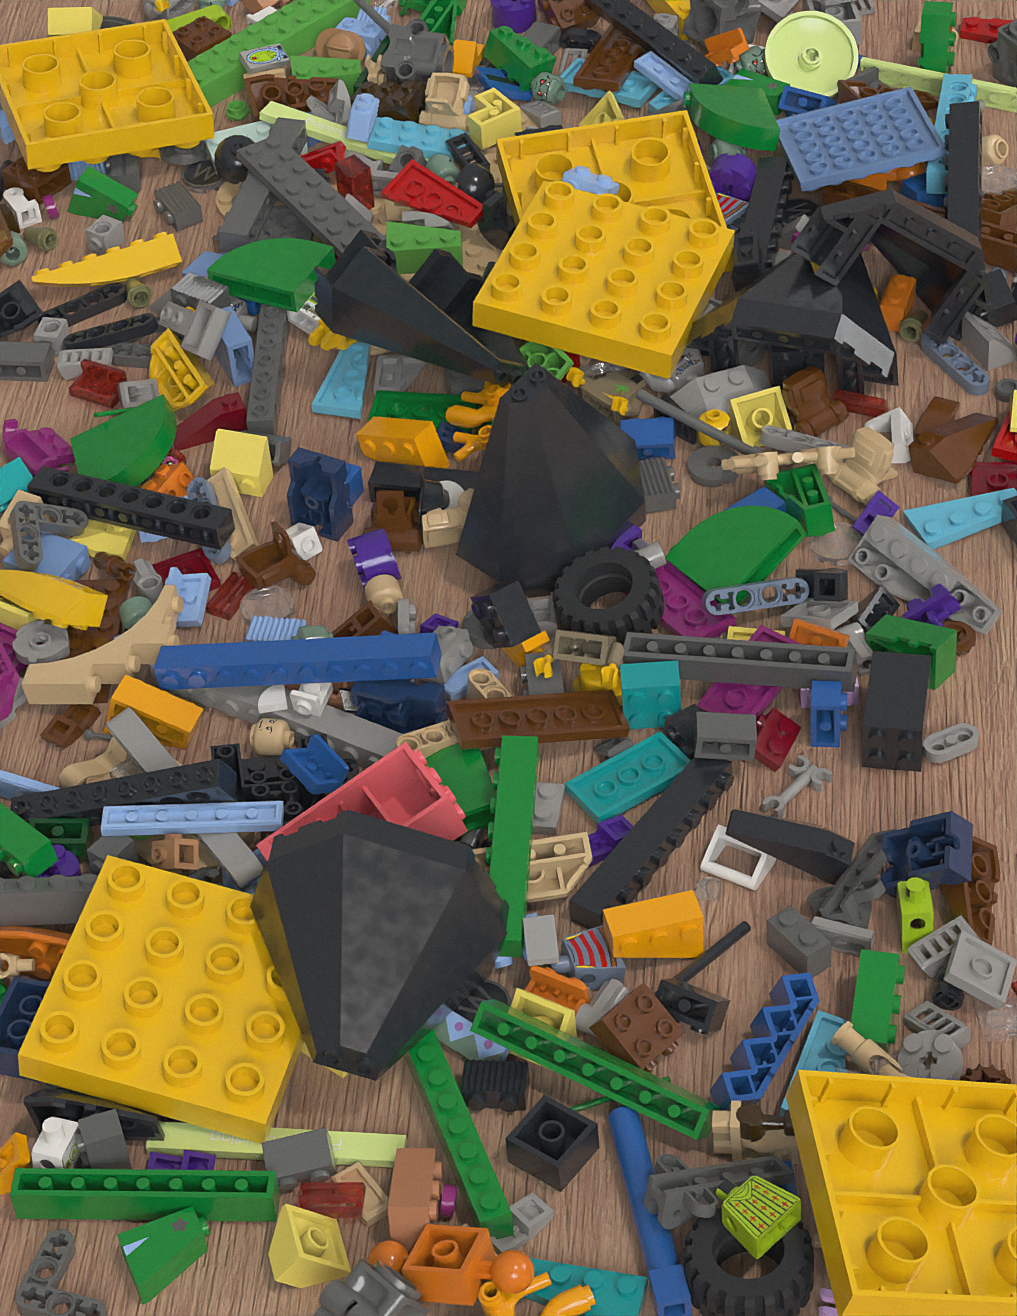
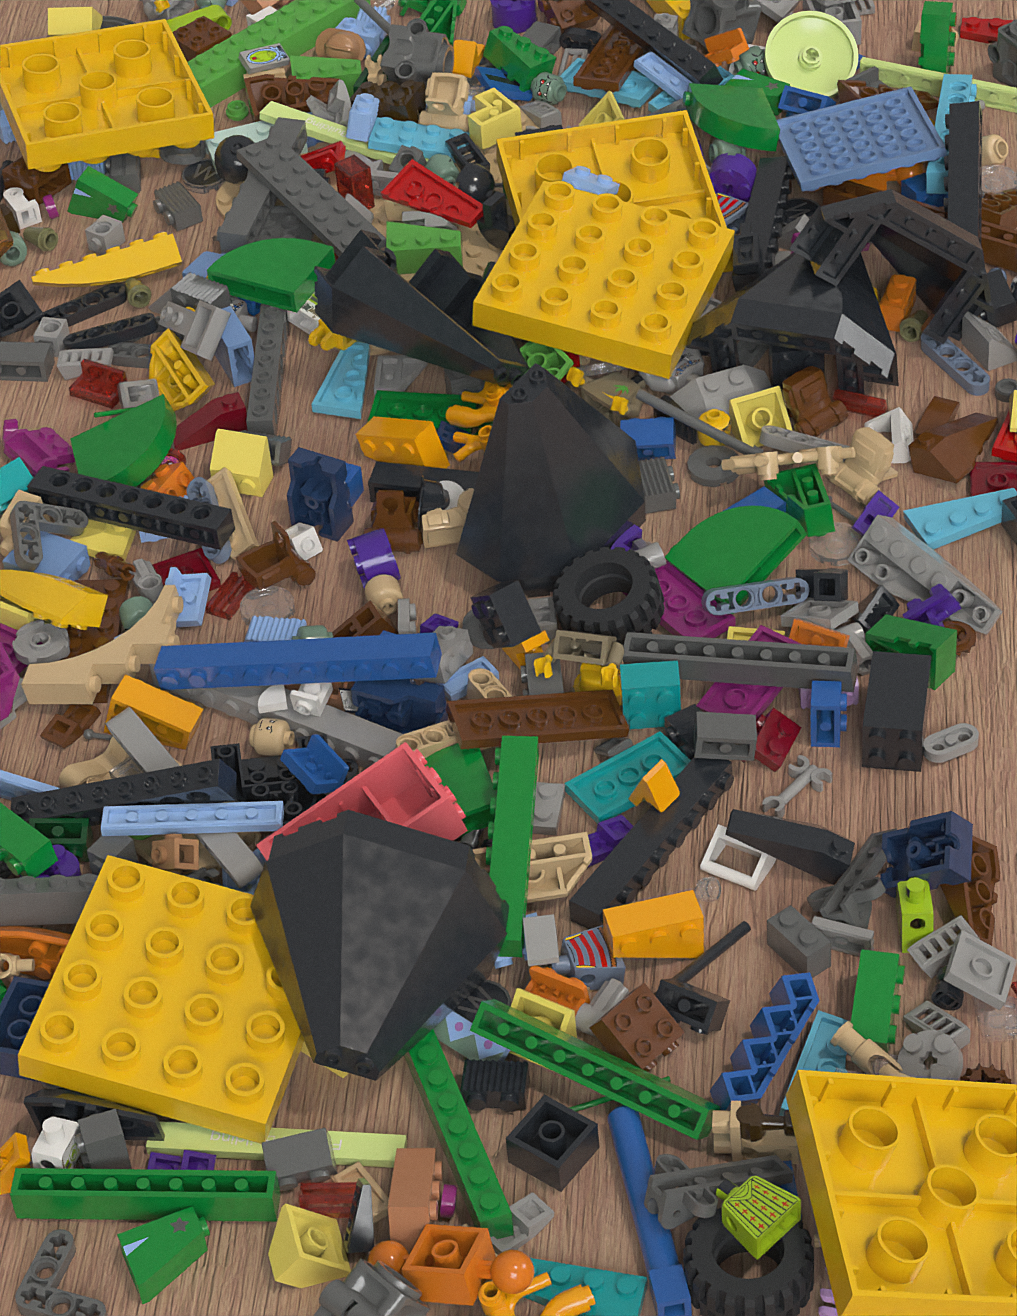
(359, 1230): none -> black slope
(656, 787): none -> light orange slope

